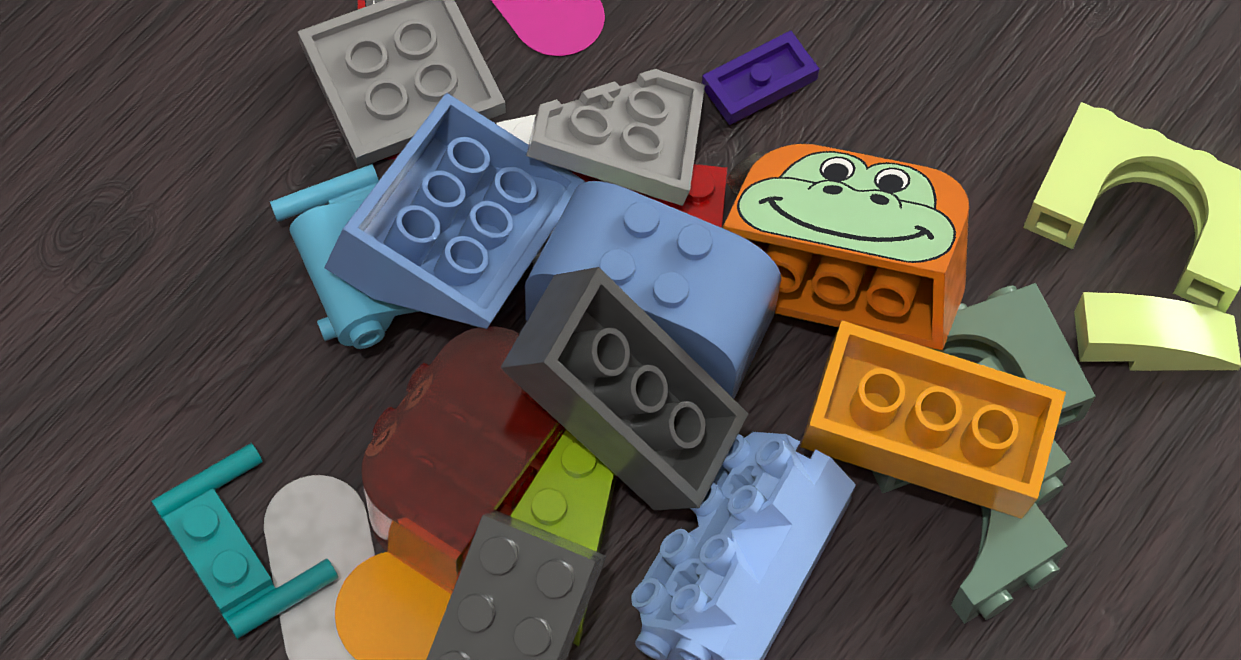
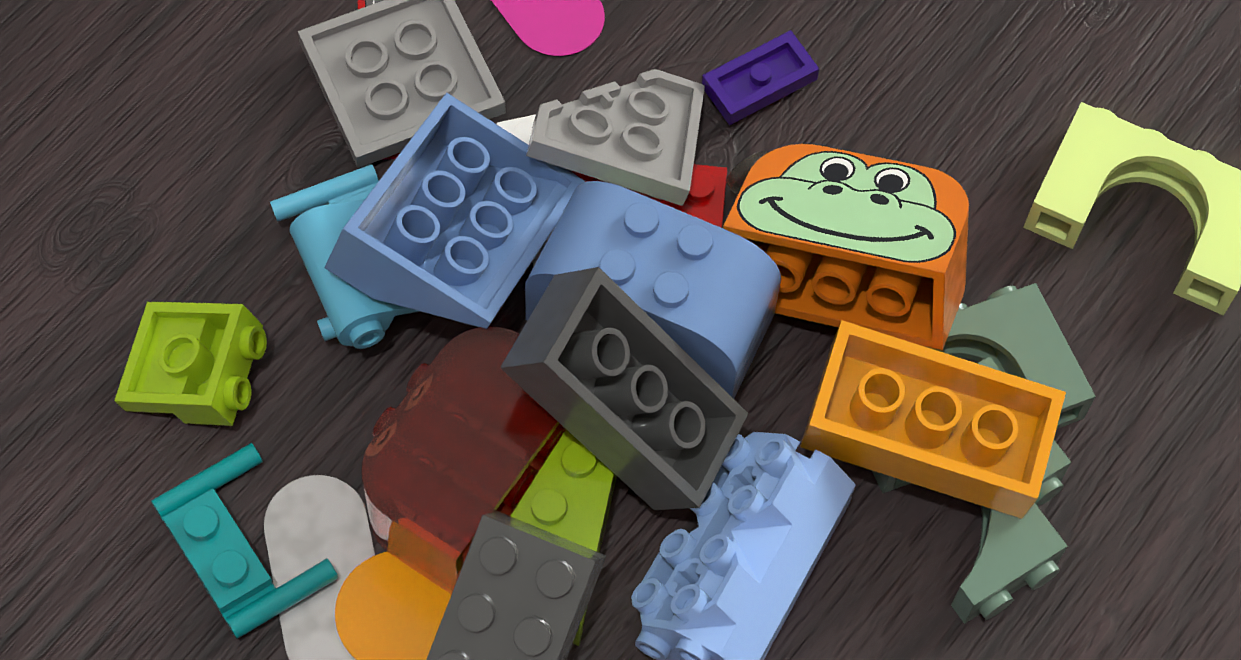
(192, 361): none -> lime plate
(1155, 333): yellowish green slope -> none

